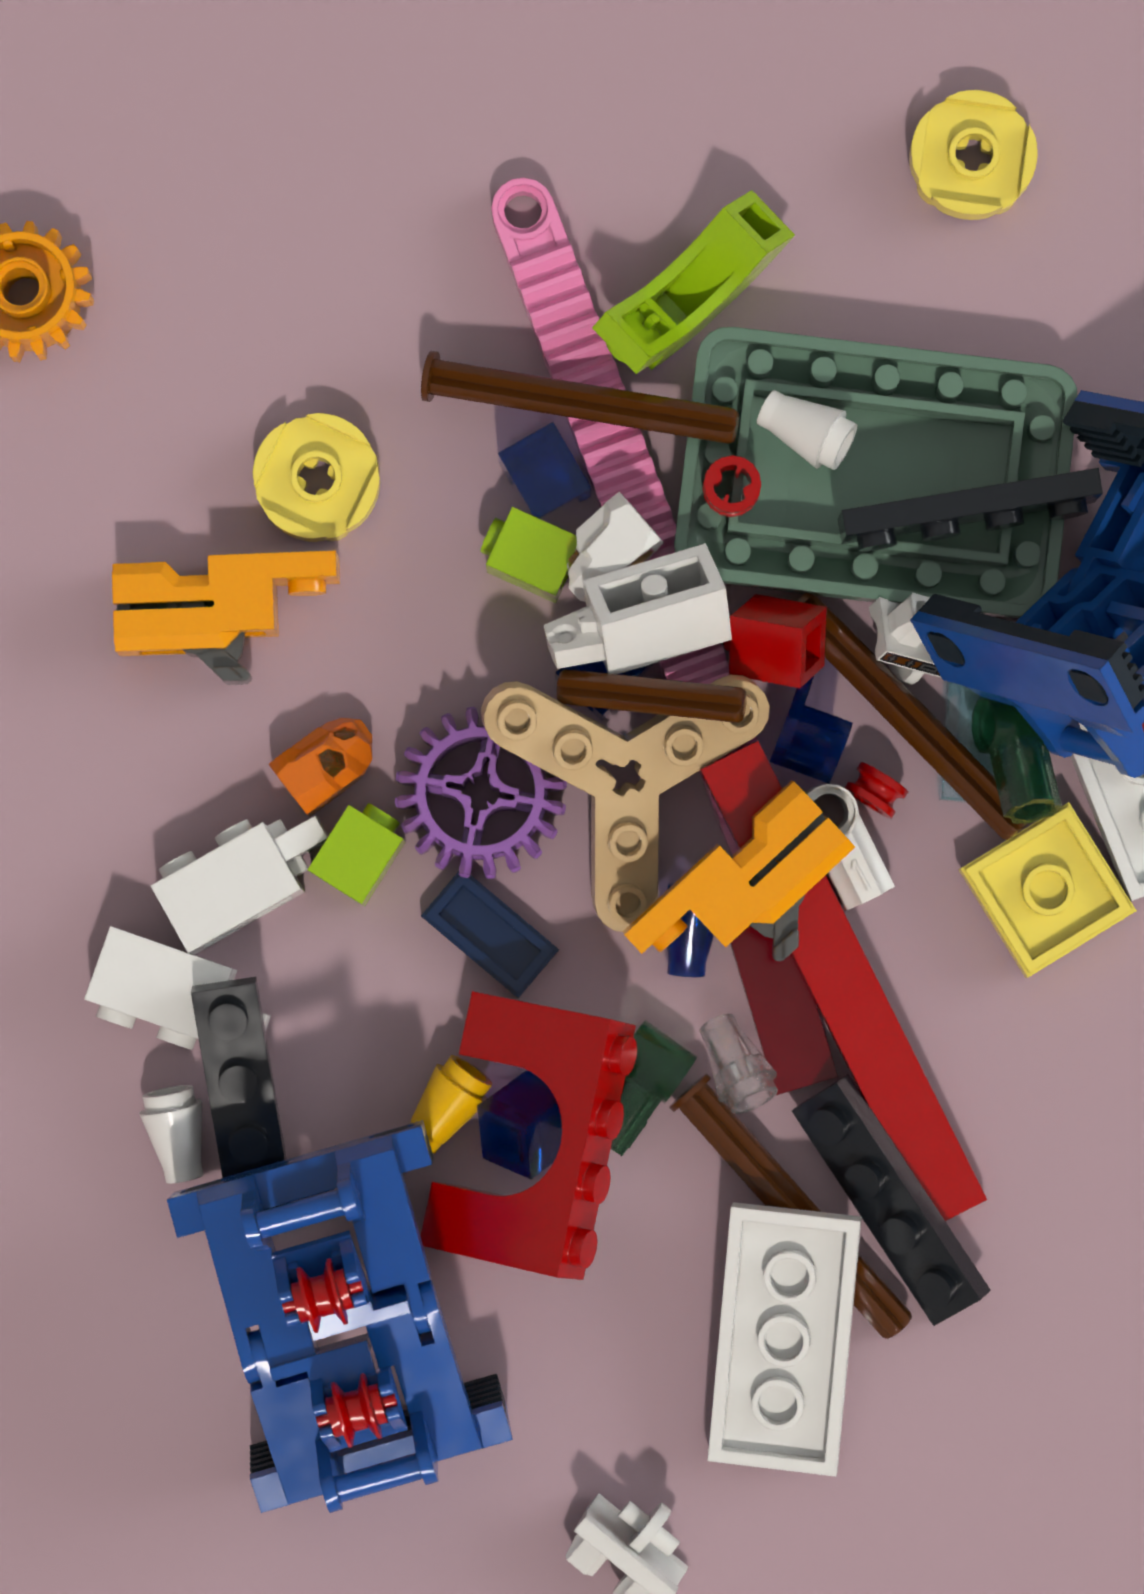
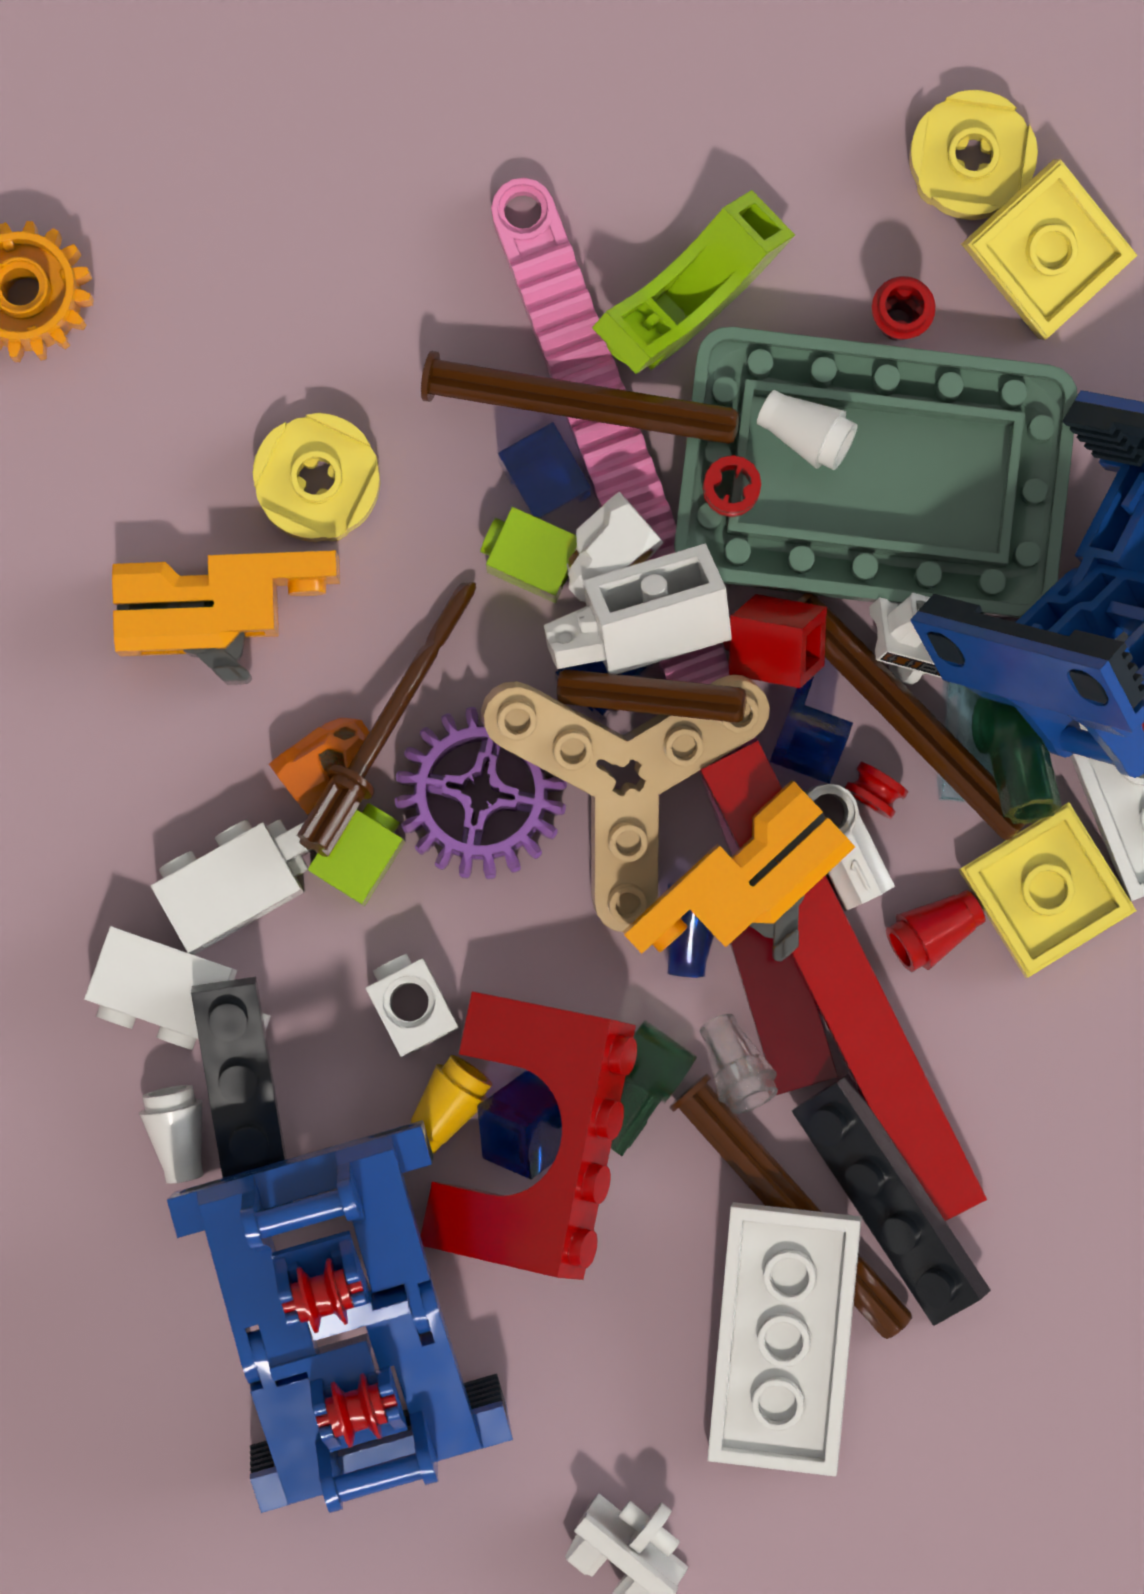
(348, 785): none -> reddish brown piece
(415, 1034): none -> white brick
(490, 933): dark blue tile -> none
(906, 295): none -> red cone
(933, 930): none -> red cone
(998, 505): black plate -> none
(1049, 249): none -> light yellow plate

